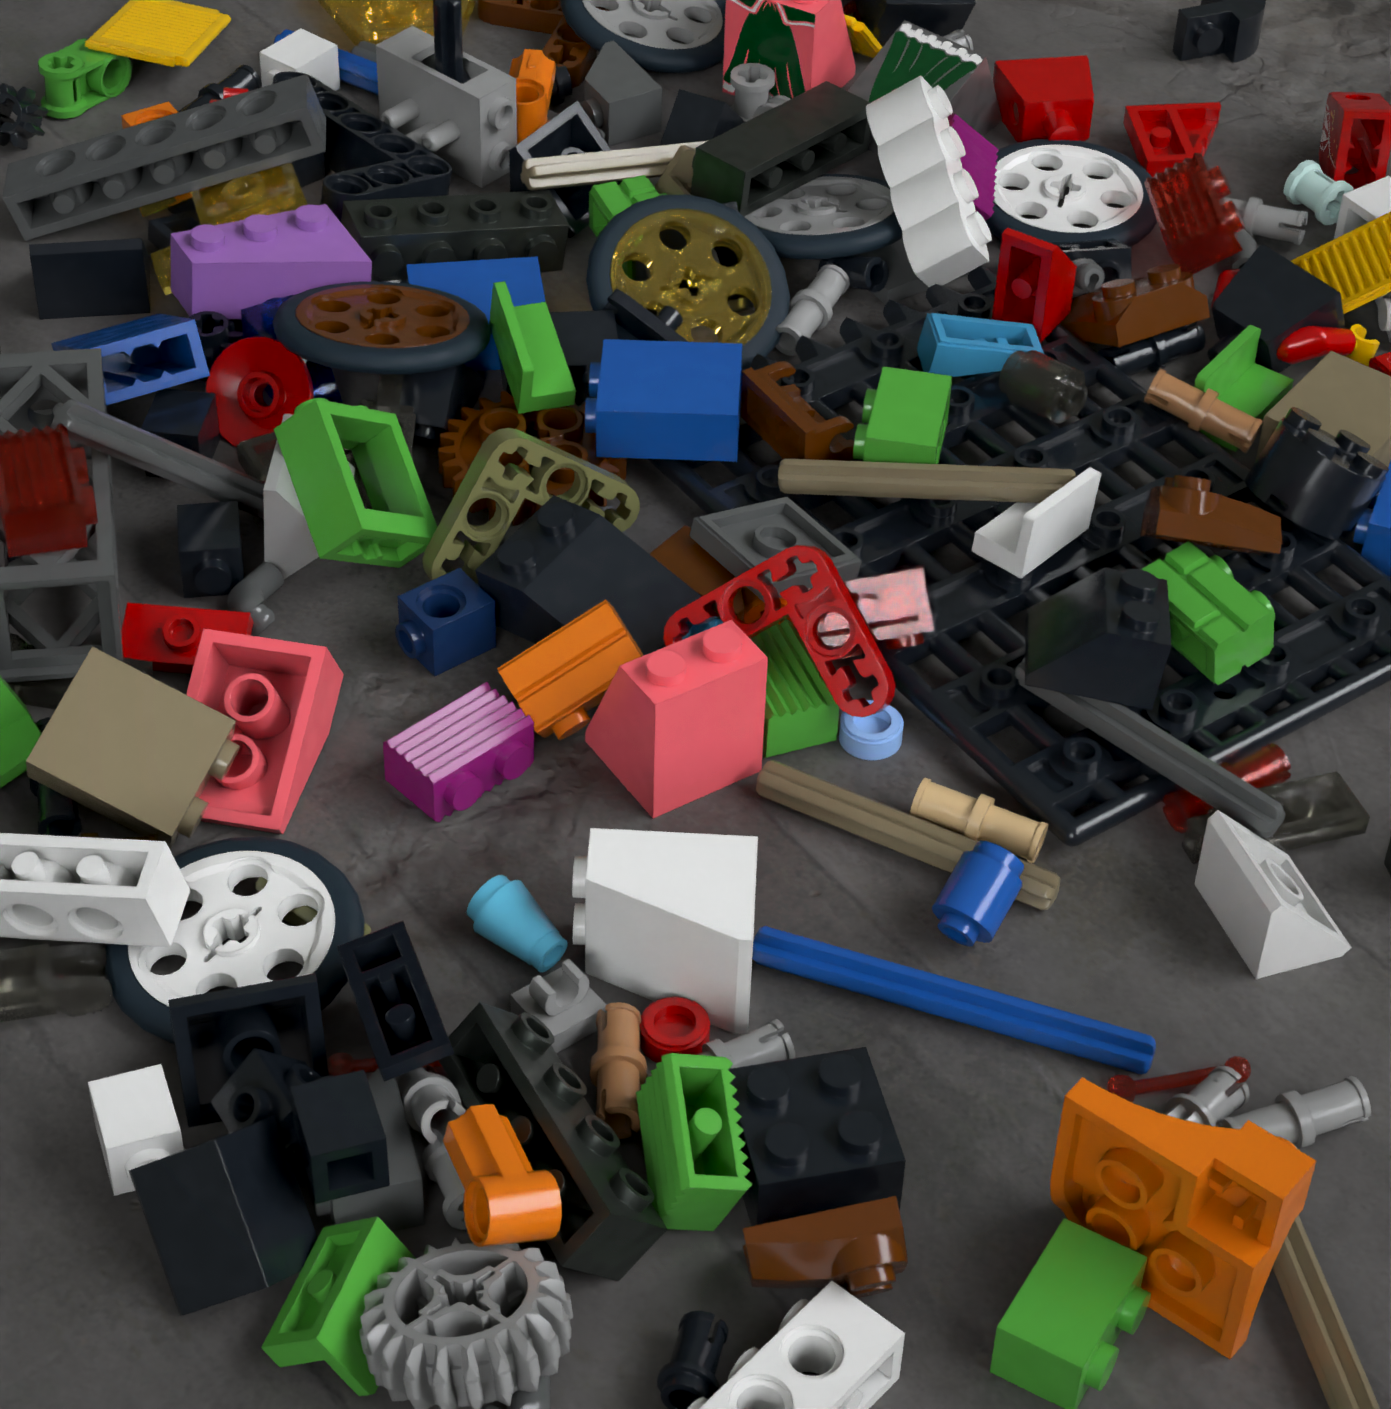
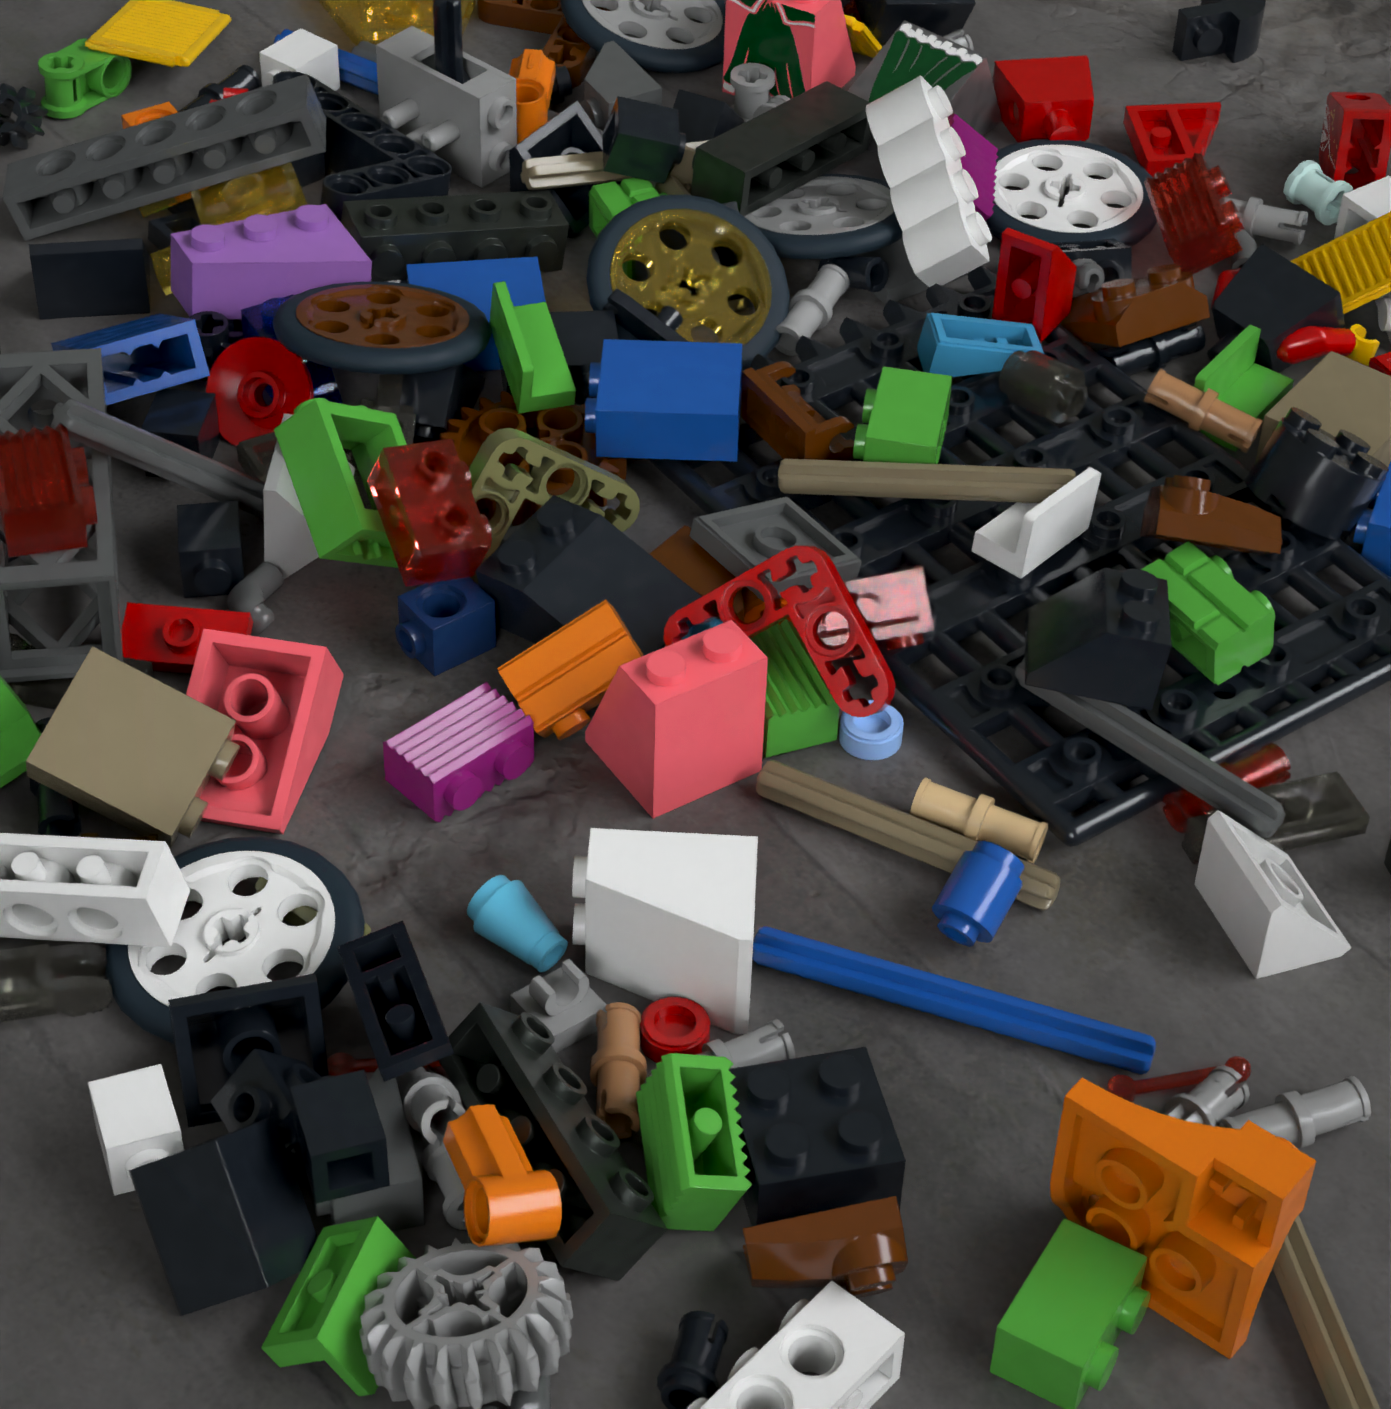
(429, 512): none -> clear red brick
(642, 140): none -> black brick

